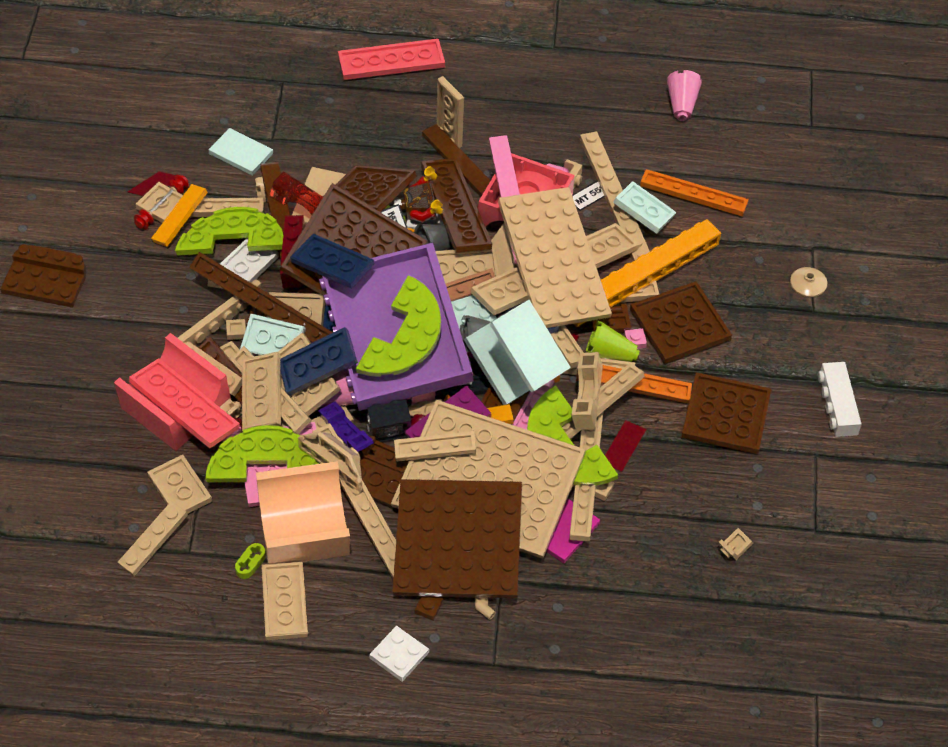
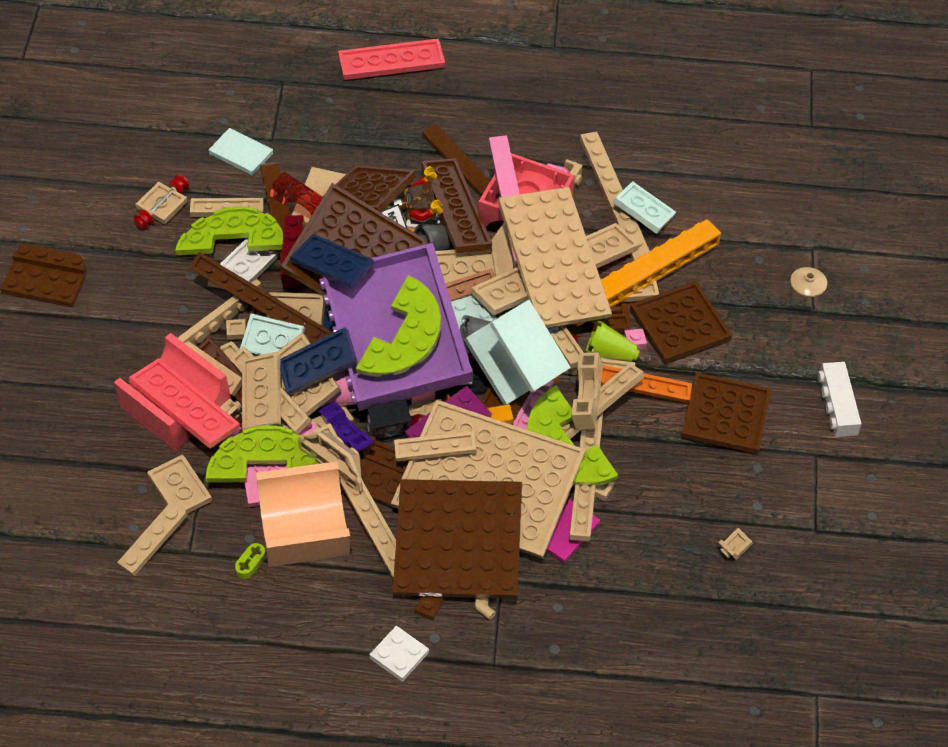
(145, 186): dark red sticker -> none
(179, 215): light orange tile -> none
(260, 188): tan tile -> none
(284, 601): tan tile -> none
(450, 111): tan tile -> none
(588, 196): white sticker -> none
(624, 445): dark red sticker -> none
(683, 92): bright pink cone -> none
(694, 192): orange plate -> none

